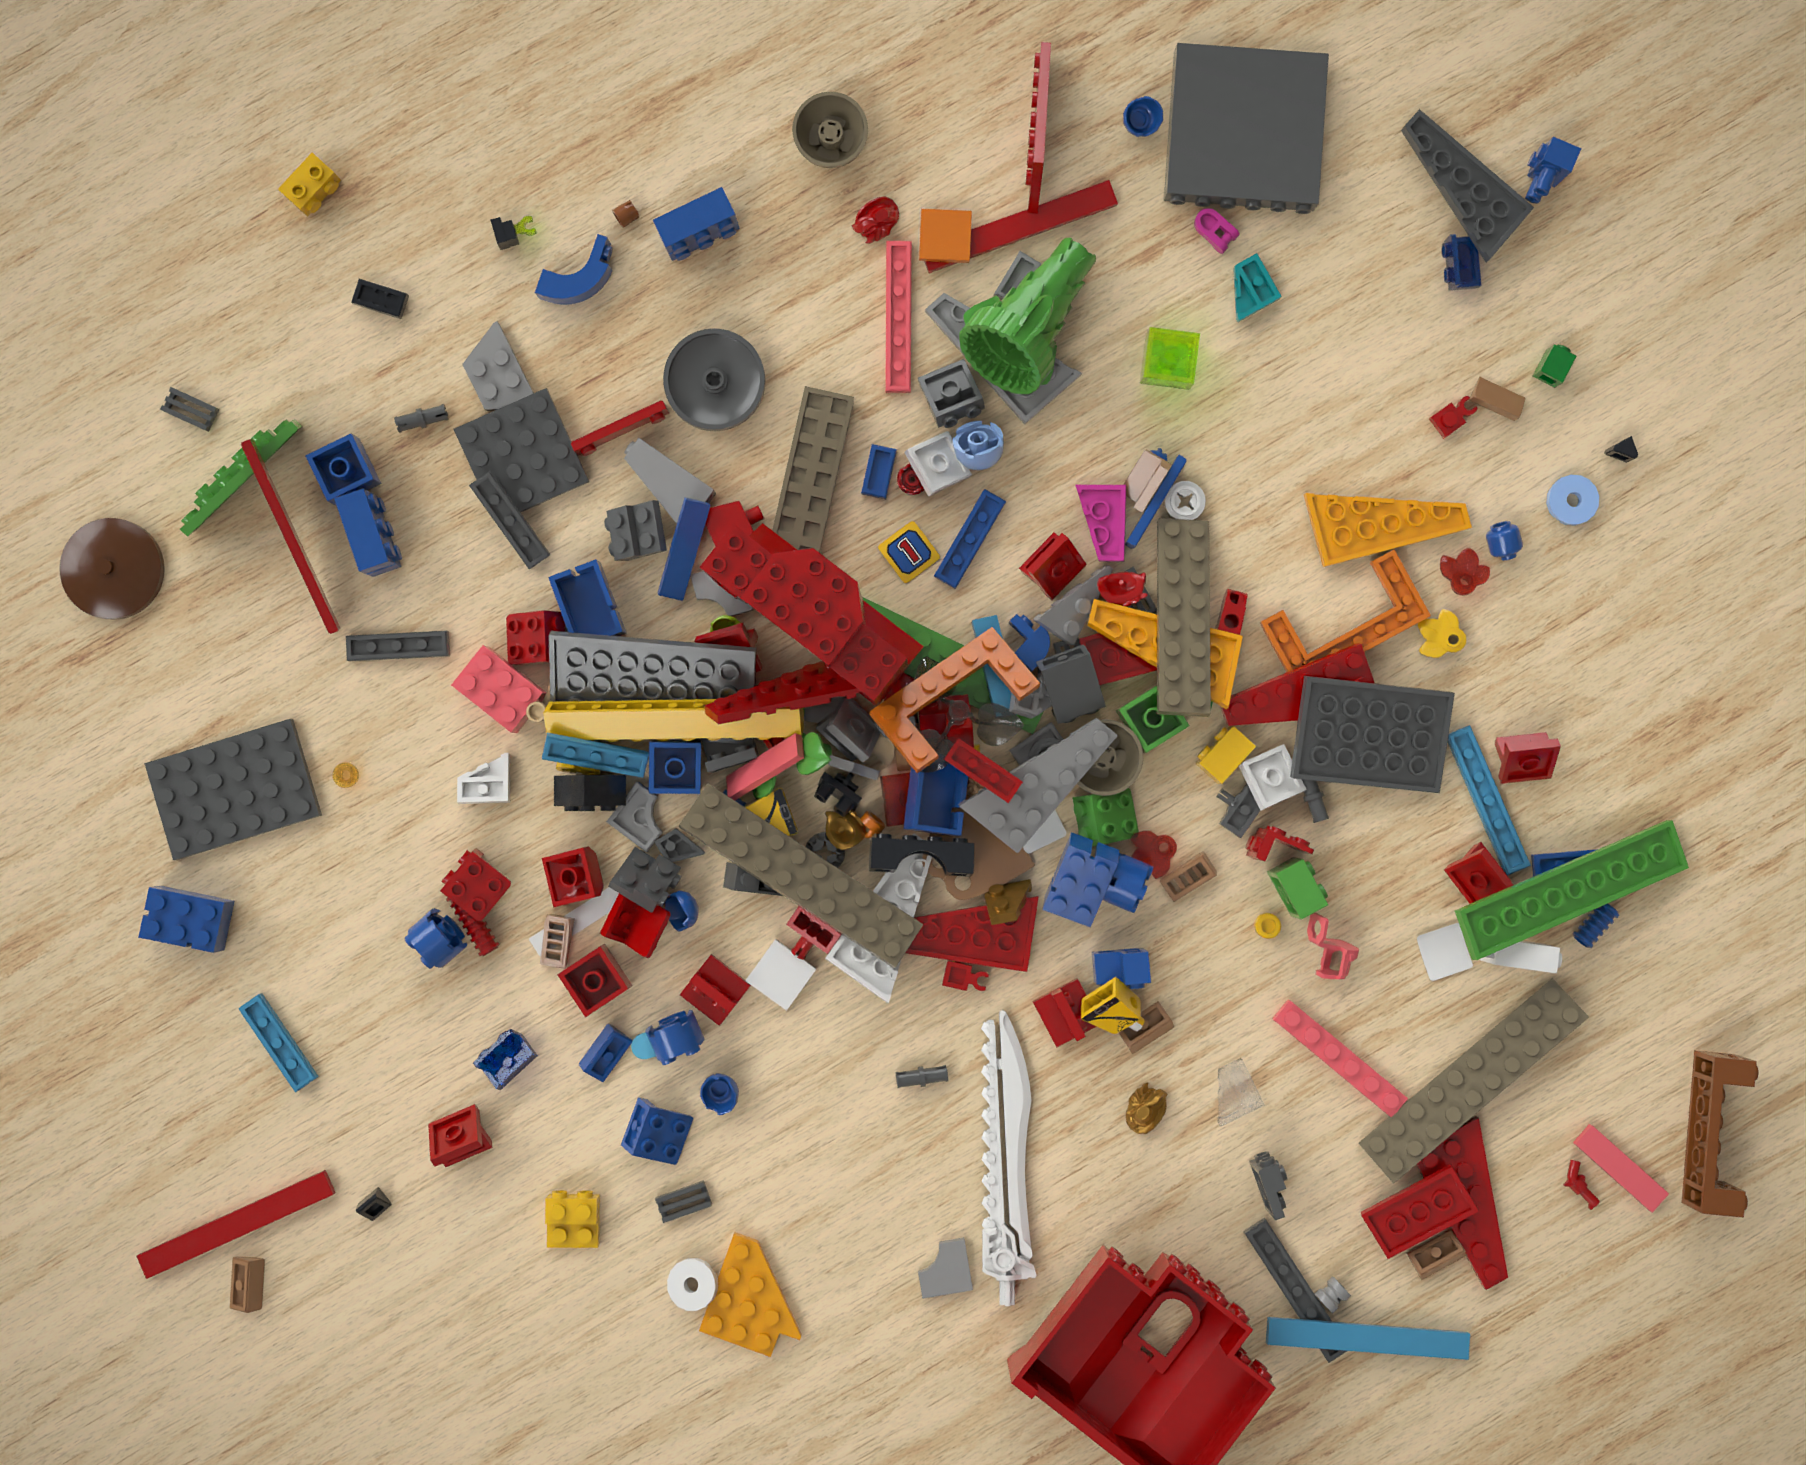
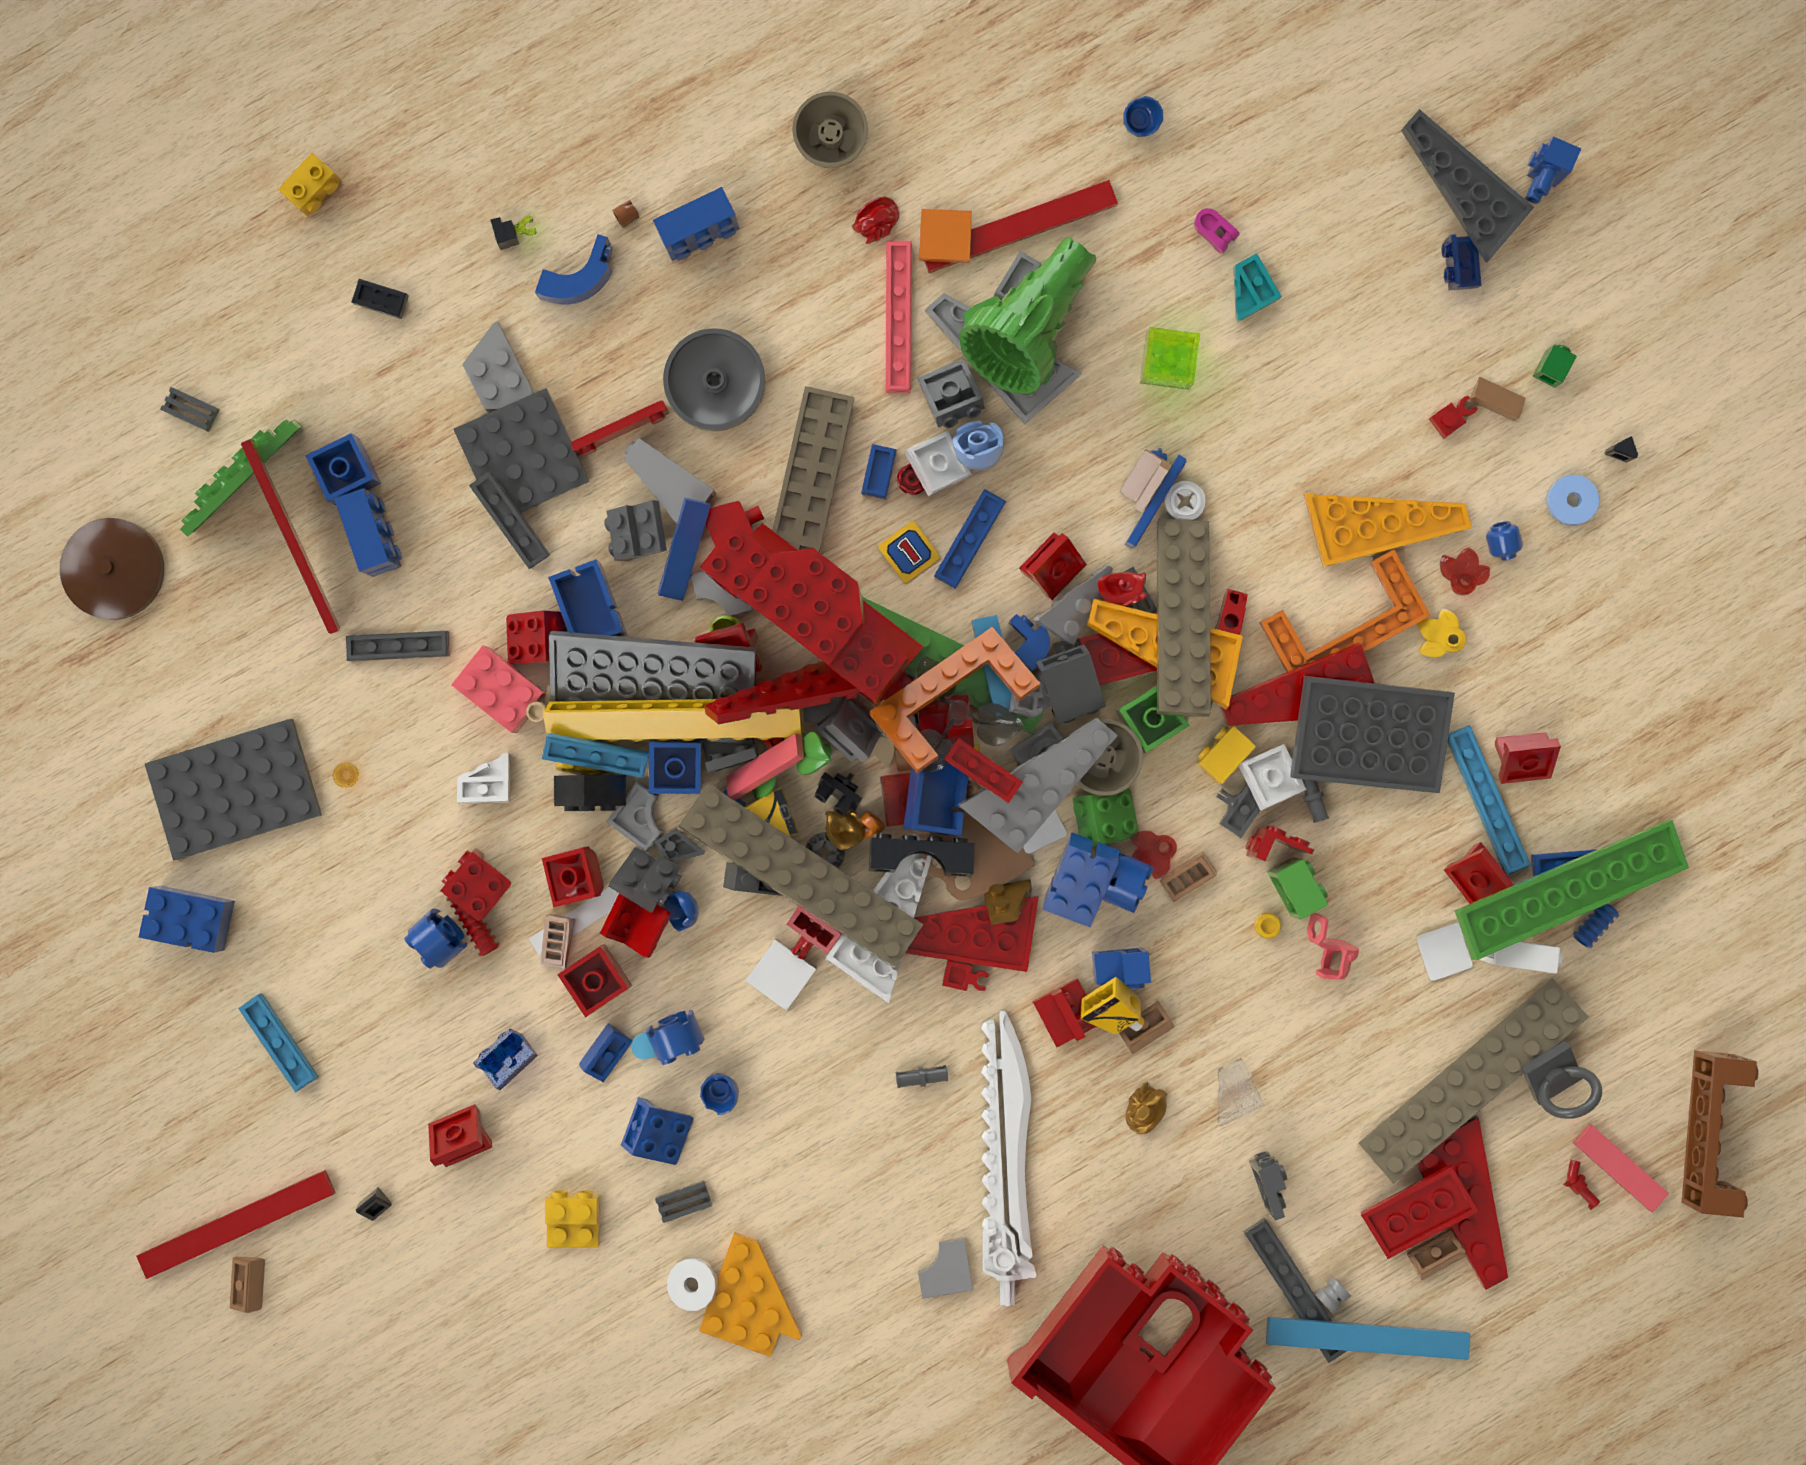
(421, 418): dark grey pin -> none
(715, 989): red bracket -> none
(854, 767): light grey tile -> none
(1038, 120): wing -> none
(1106, 518): dark pink wing -> none
(1246, 127): dark grey panel -> none
(1340, 1058): coral plate -> none
(1555, 1073): none -> dark grey tile

